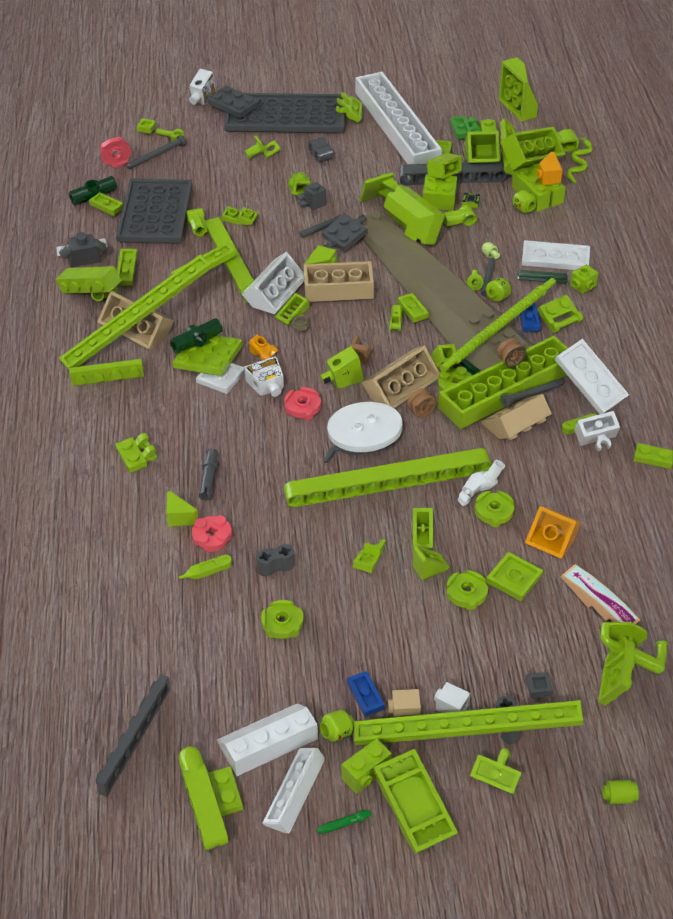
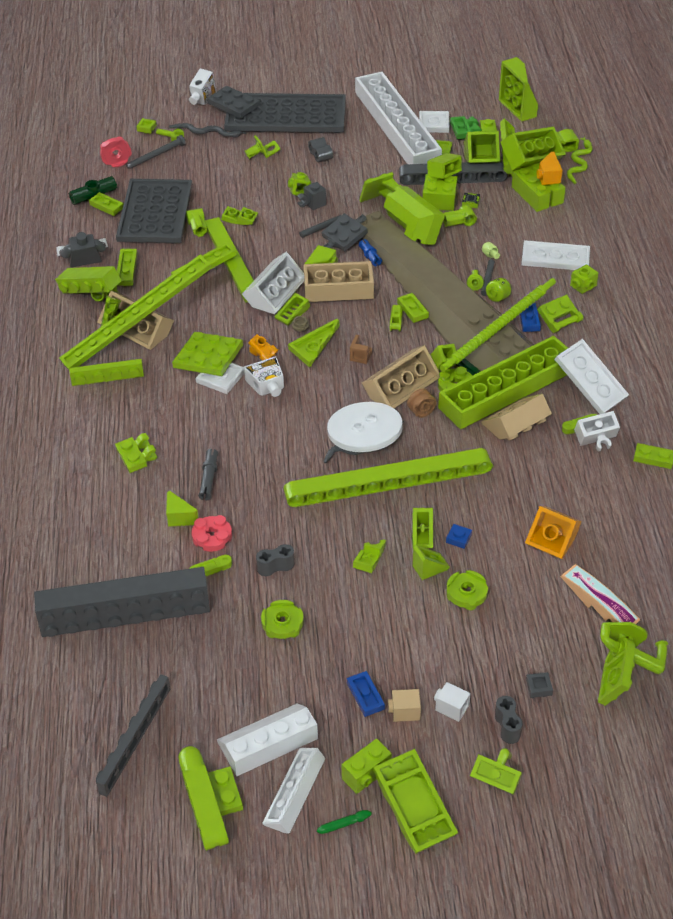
(111, 307): none -> lime slope
(121, 602): none -> dark grey brick
(196, 335): dark green piece -> none
(236, 133): none -> dark grey animal
(307, 410): coral plate -> none
(311, 345): none -> lime wing
(336, 725): lime head -> none
(343, 369): lime torso -> none
(351, 107): lime plate -> none
(370, 252): none -> blue pin
(435, 121): none -> white tile
(459, 536): none -> blue plate
(469, 722): lime plate -> none
(480, 482): white arm -> none
(491, 516): lime plate -> none
(507, 399): dark grey bar -> none
(511, 352): medium nougat wheel -> none
(514, 576): lime plate -> none
(524, 201): lime head -> none
(541, 276): dark green axle -> none
(620, 792): lime brick -> none

